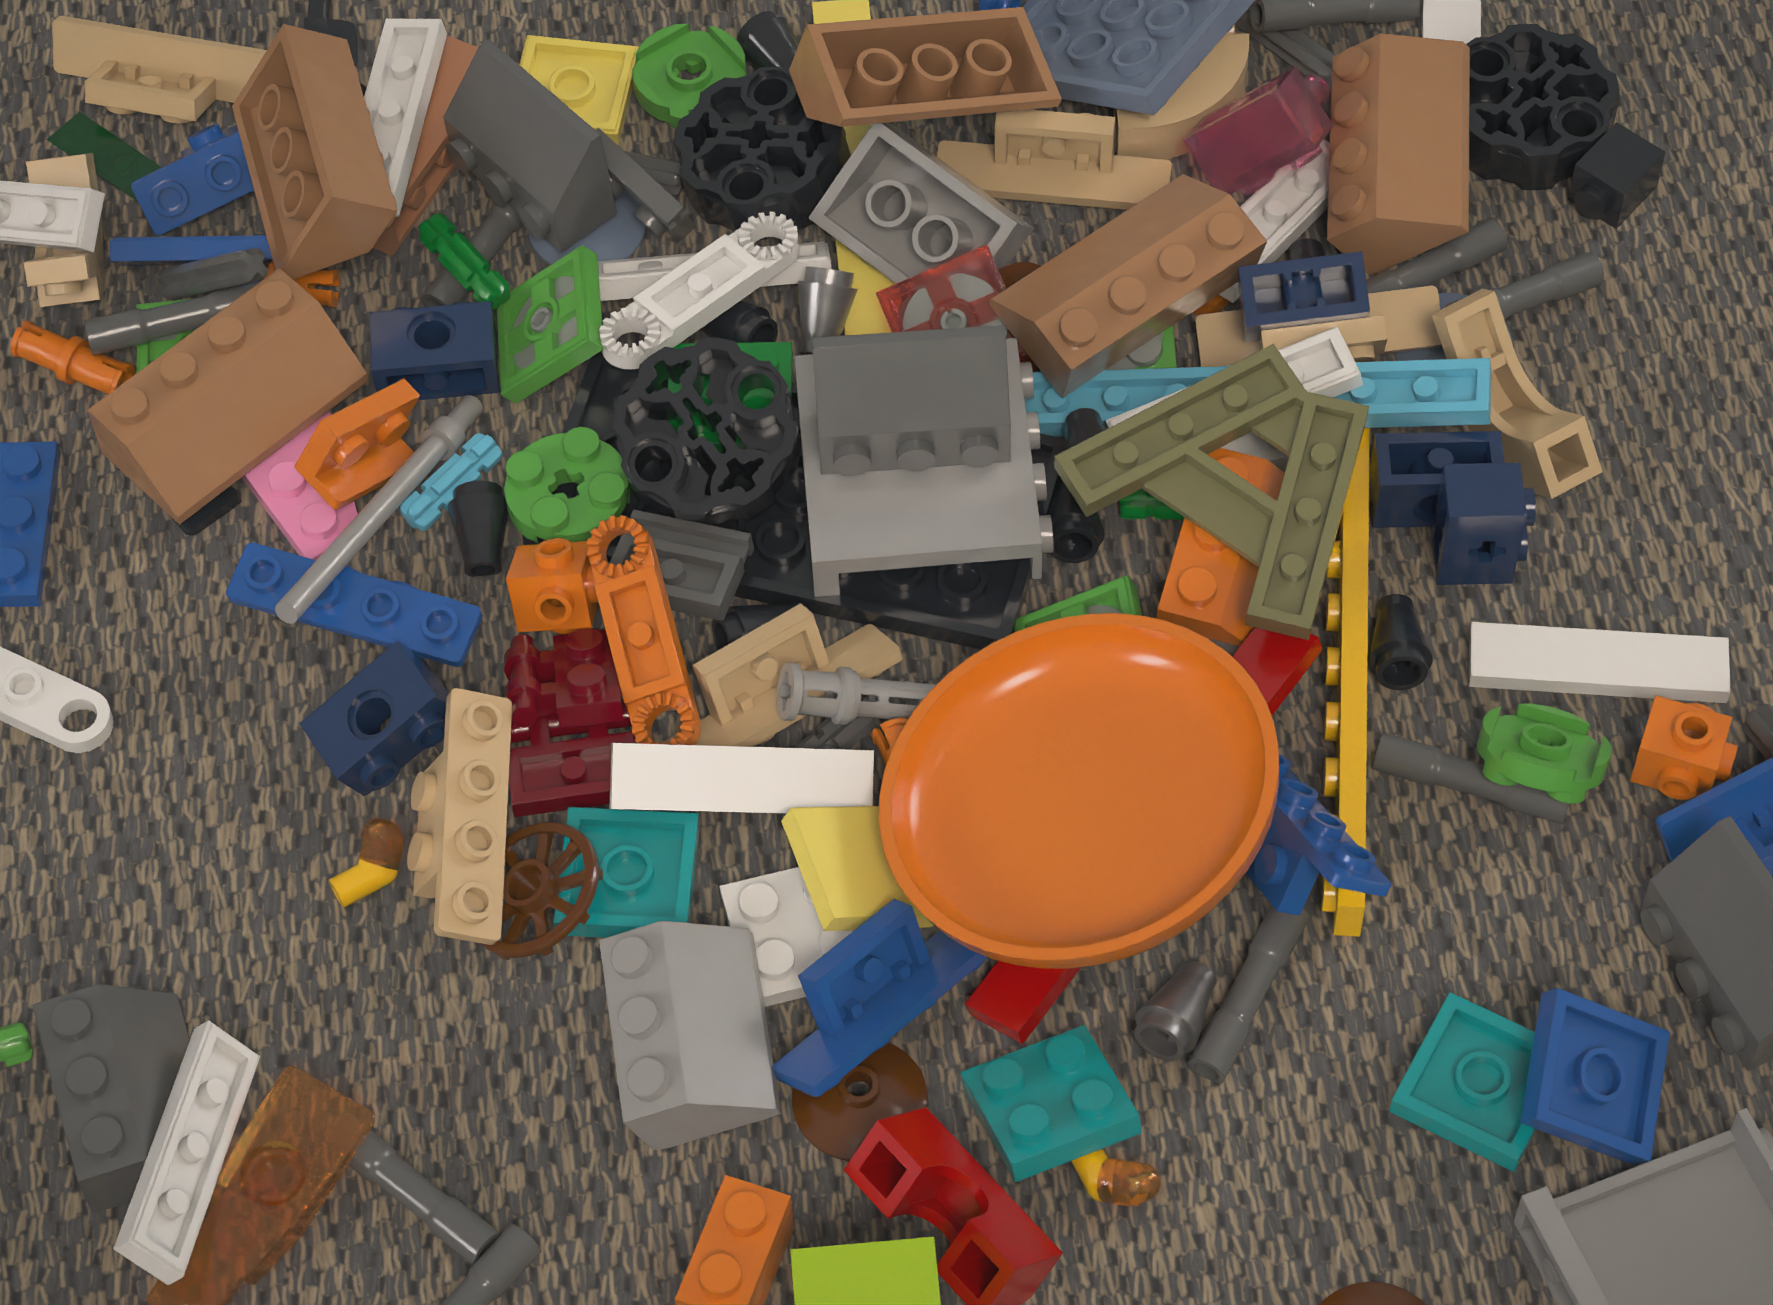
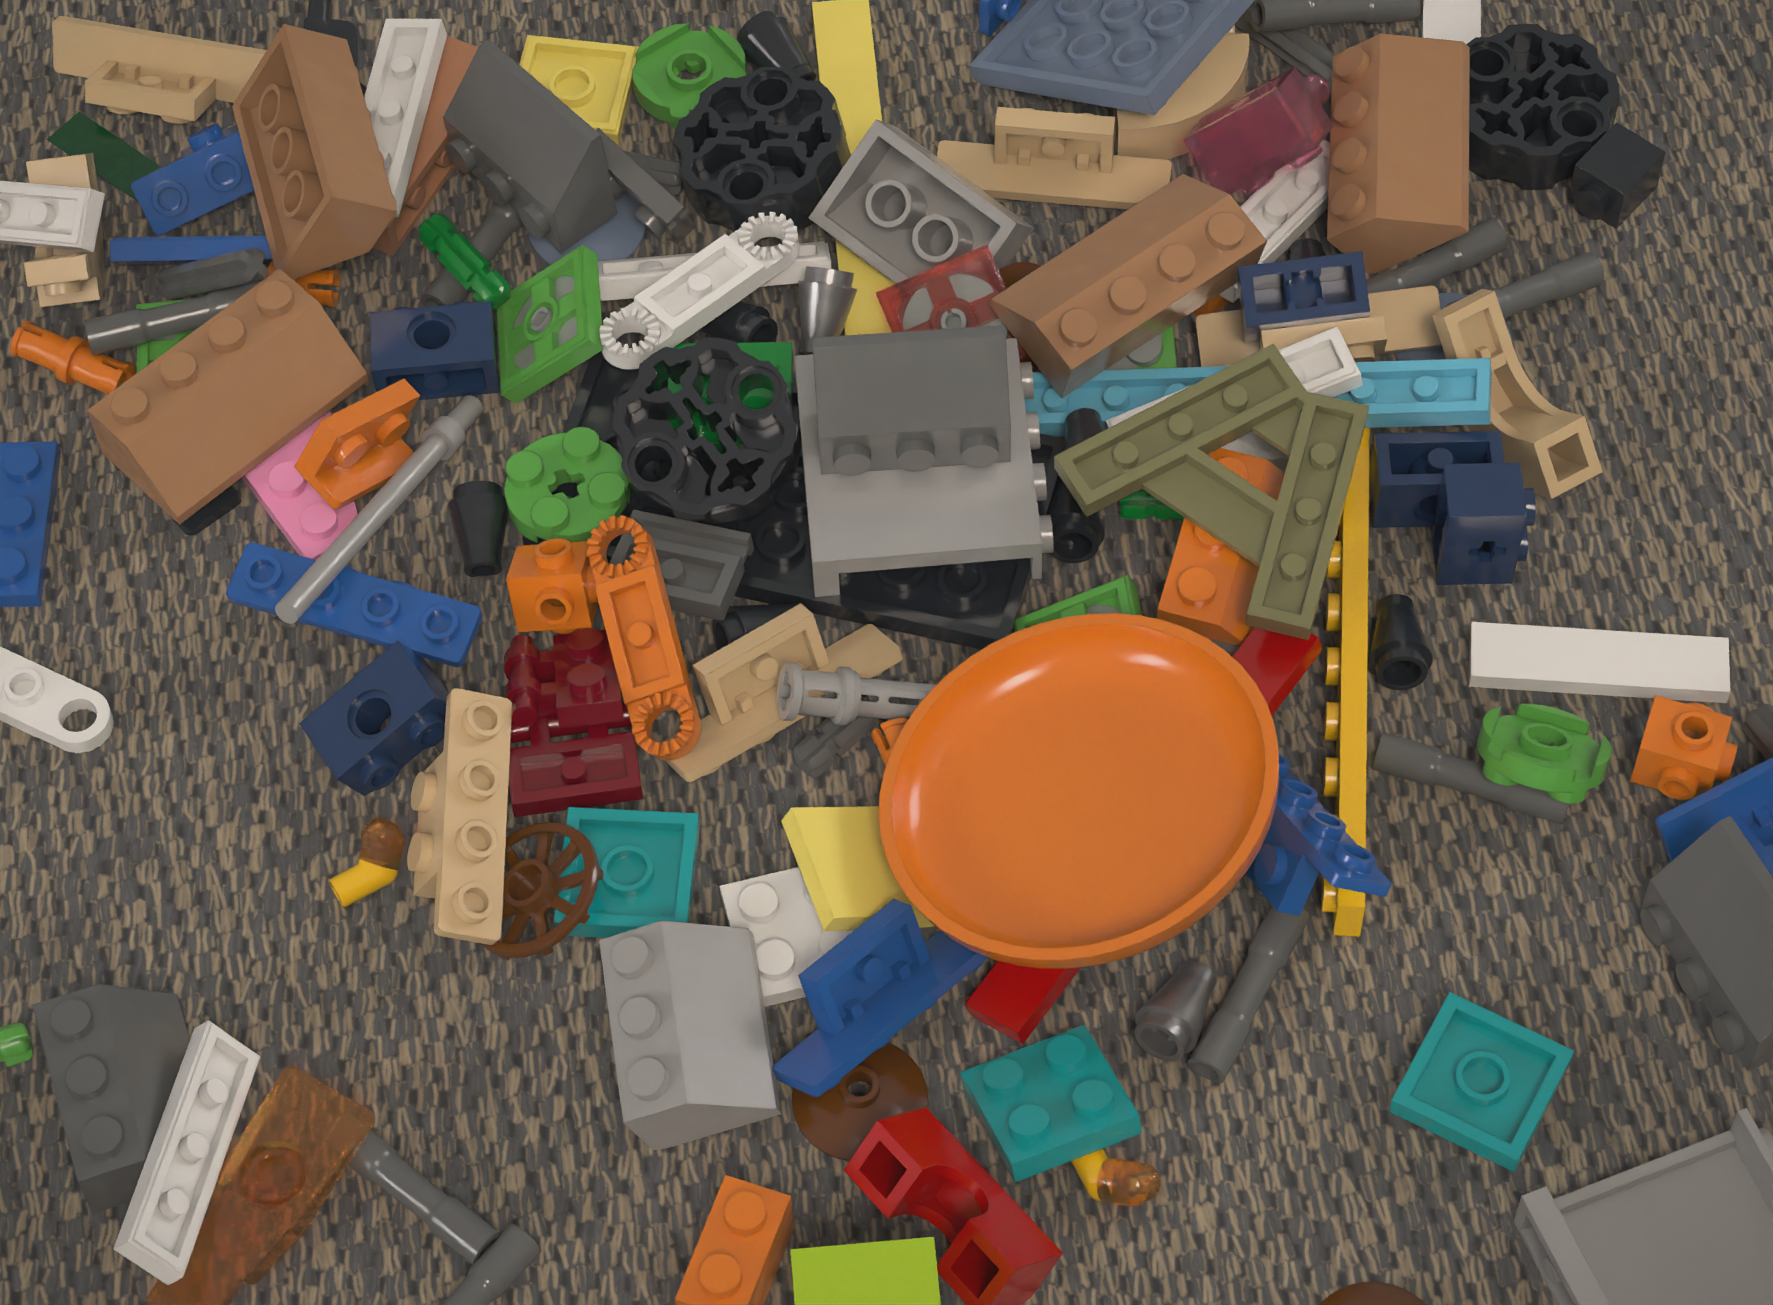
(424, 509): medium azure axle -> none
(738, 778): white tile -> none
(921, 67): medium nougat slope -> none
(1595, 1077): blue plate -> none

